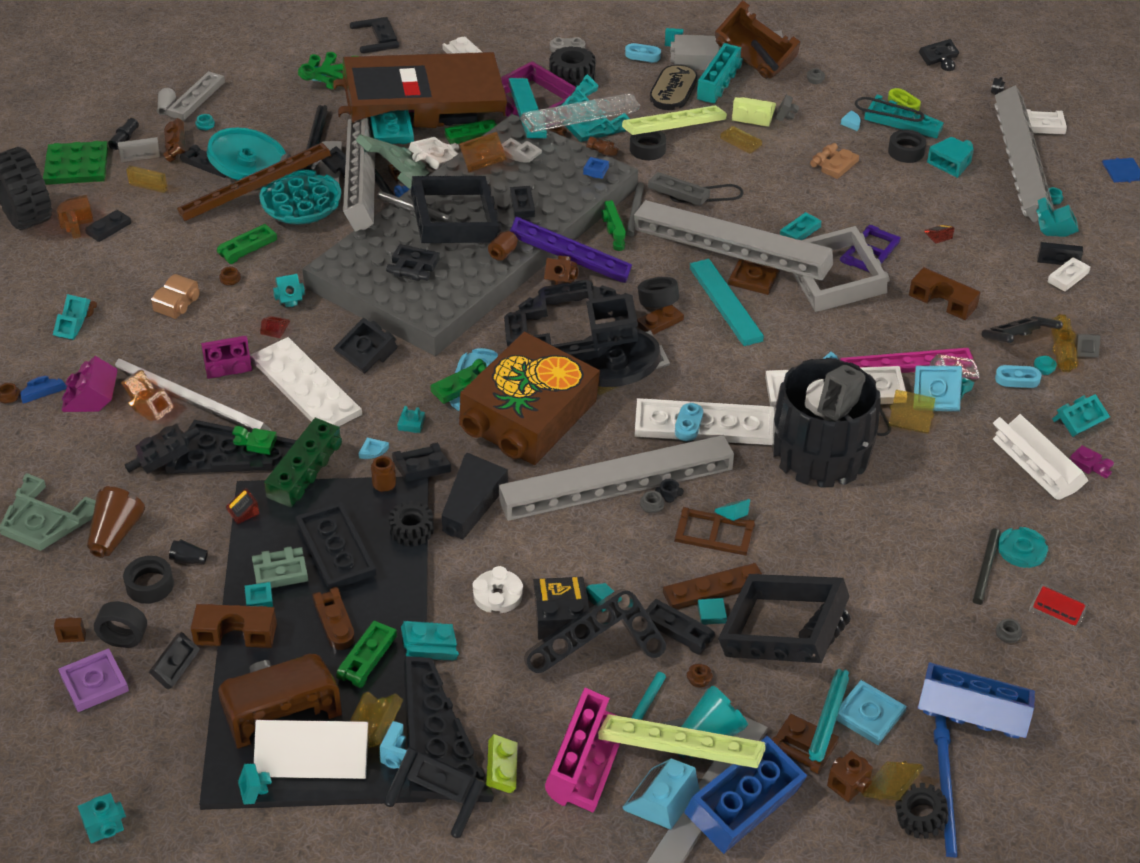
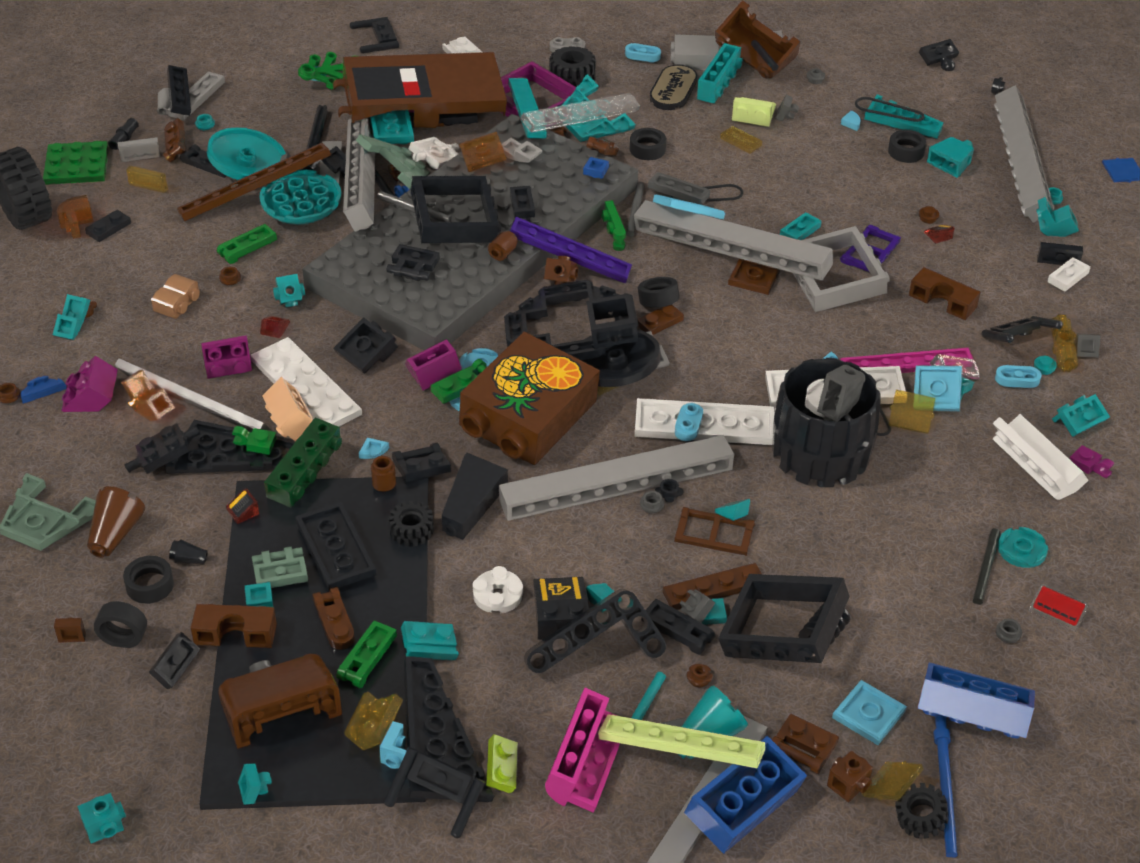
(93, 680): medium lavender plate -> none
(178, 90): none -> black tile
(287, 409): none -> light nougat brick
(311, 749): white tile -> none
(411, 420): teal tile -> none
(433, 364): none -> magenta slope
(467, 132): green plate -> none
(664, 793): medium azure slope -> none
(670, 35): teal tile -> none
(674, 120): yellowish green tile -> none
(689, 206): none -> medium azure tile
(697, 605): none -> dark grey tile
(726, 302): teal tile -> none
(828, 715): teal axle -> none
(839, 162): medium nougat plate -> none
(904, 98): lime plate -> none
(928, 214): none -> reddish brown plate
(1047, 122): white plate -> none

